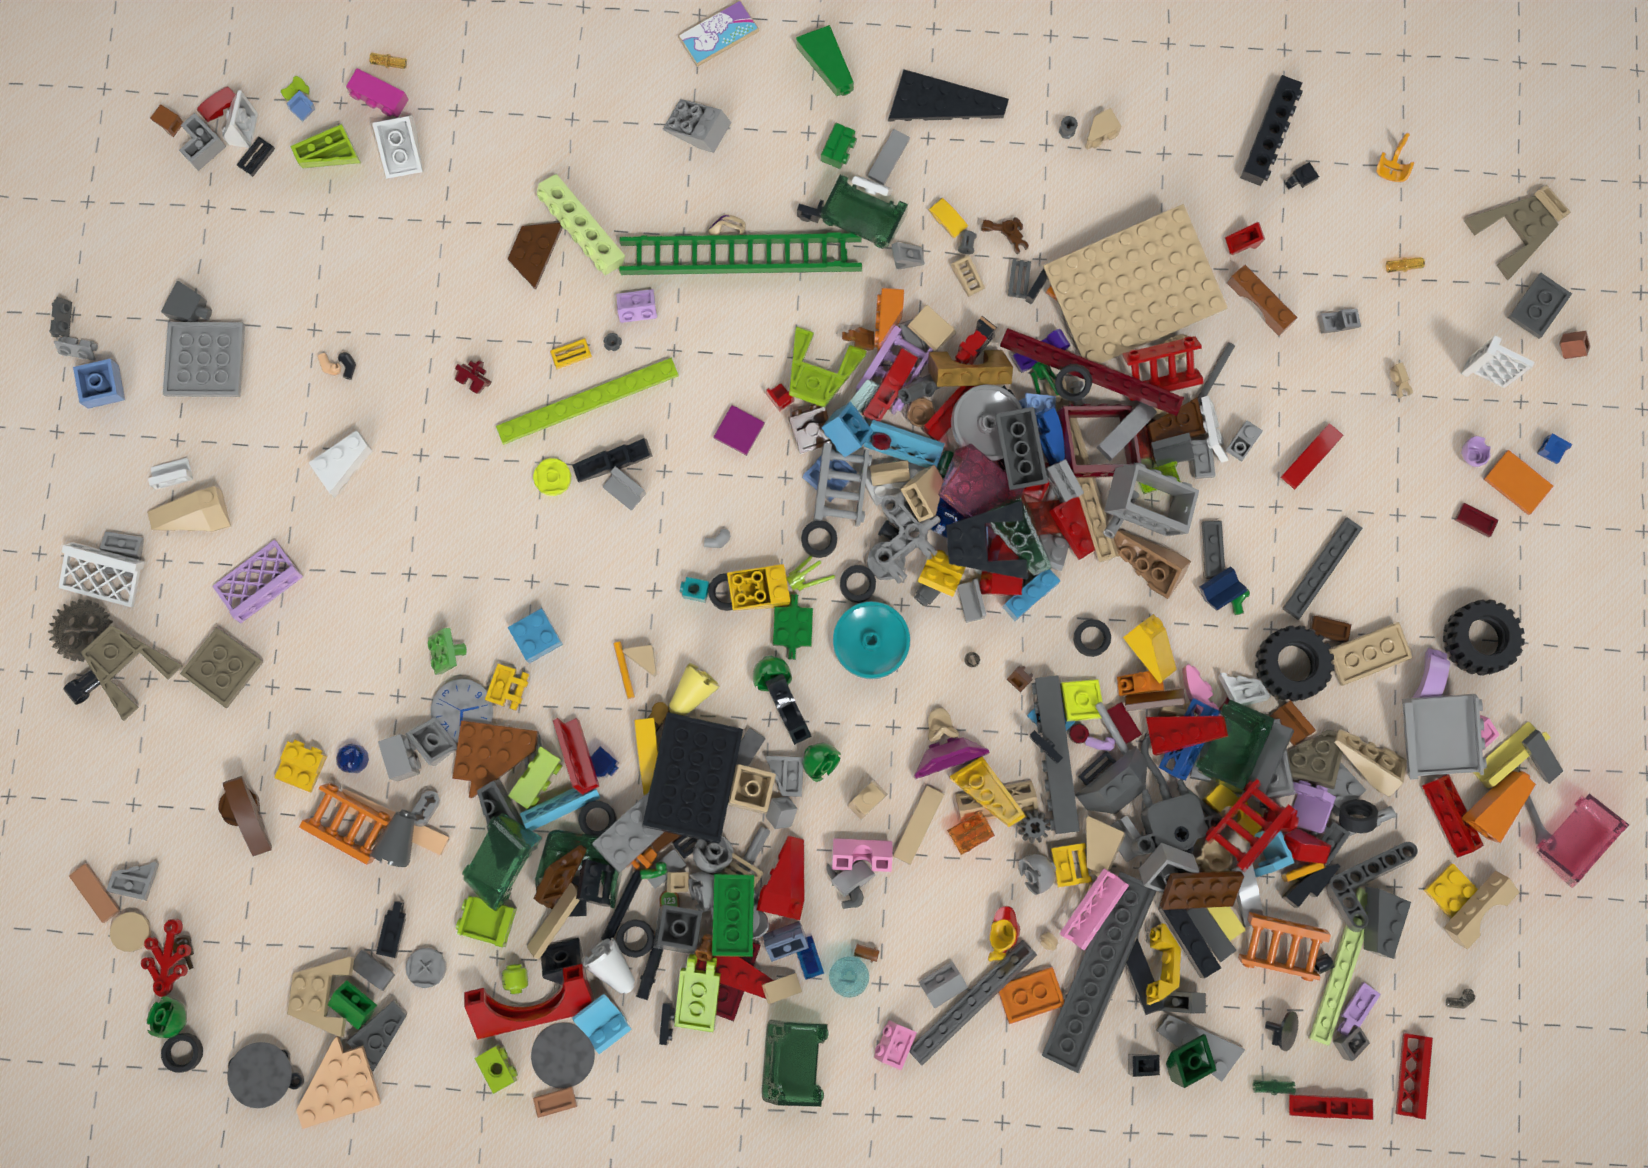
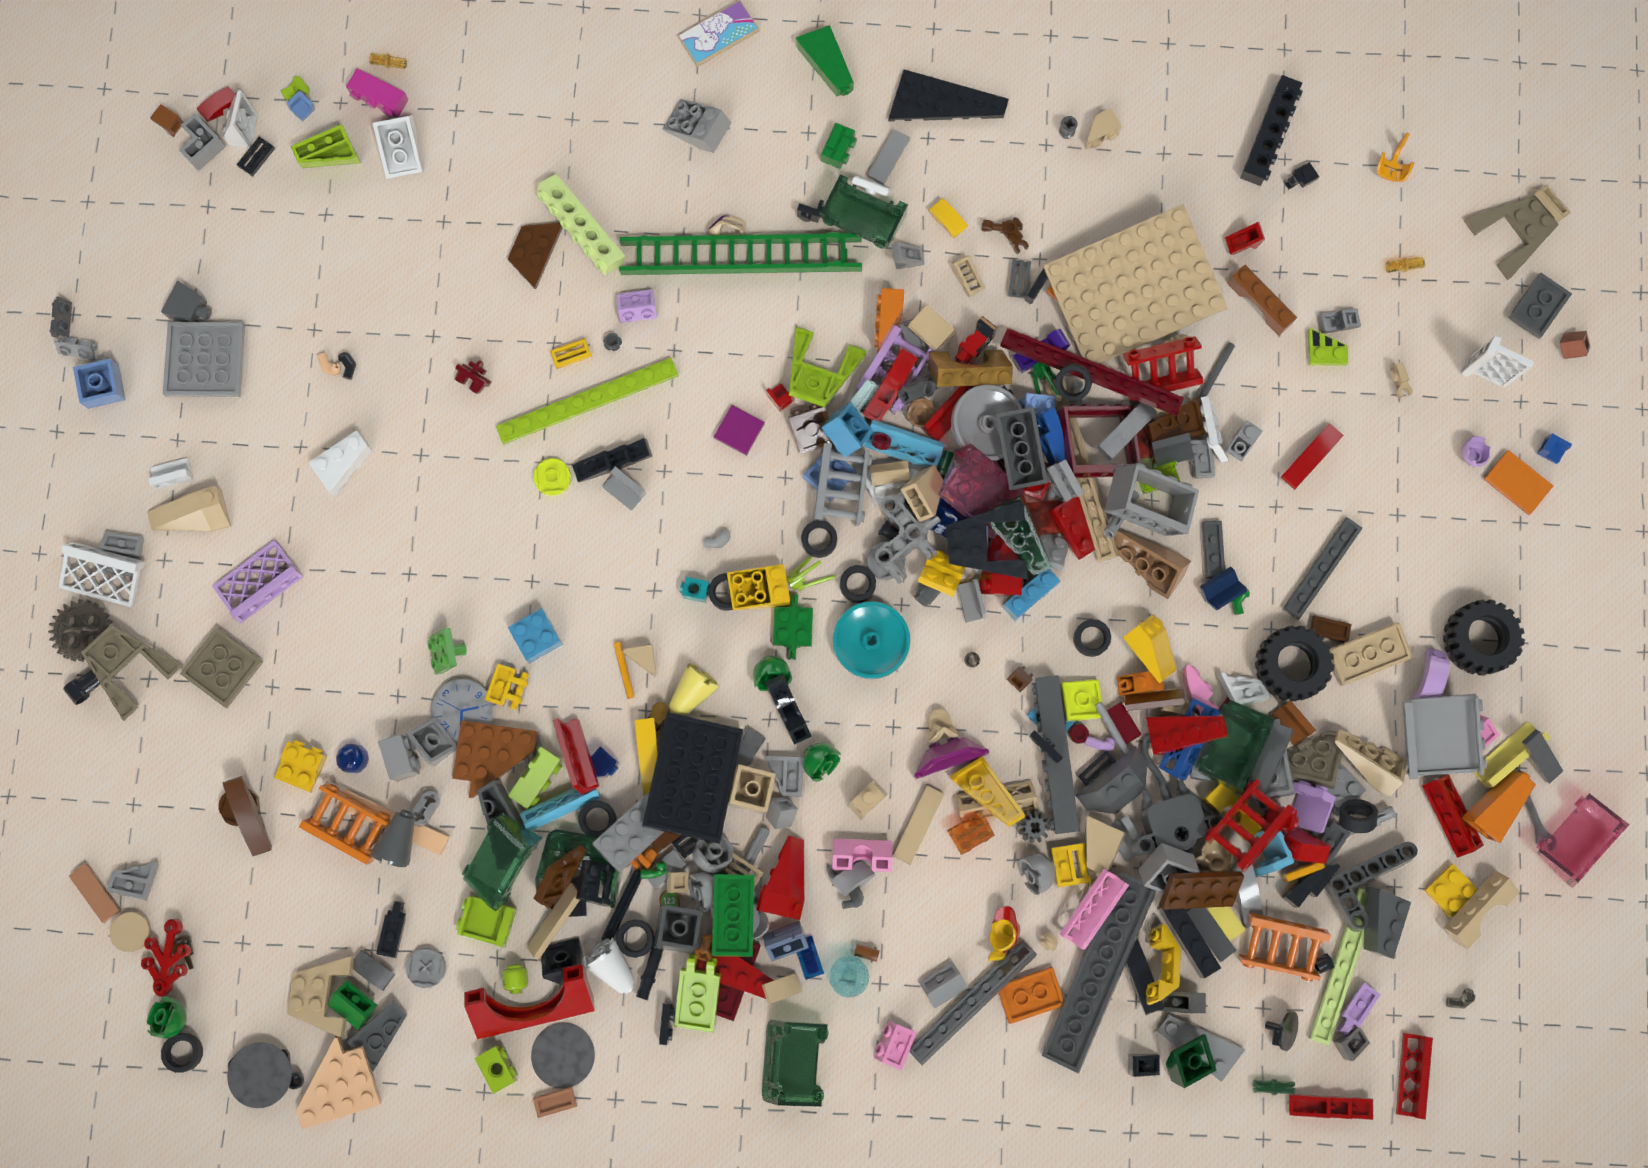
(602, 1023): medium azure bracket -> none
(863, 338): dark orange plate -> none
(967, 236): dark grey bush -> none
(1326, 350): none -> lime wing
(1476, 520): dark red tile -> none

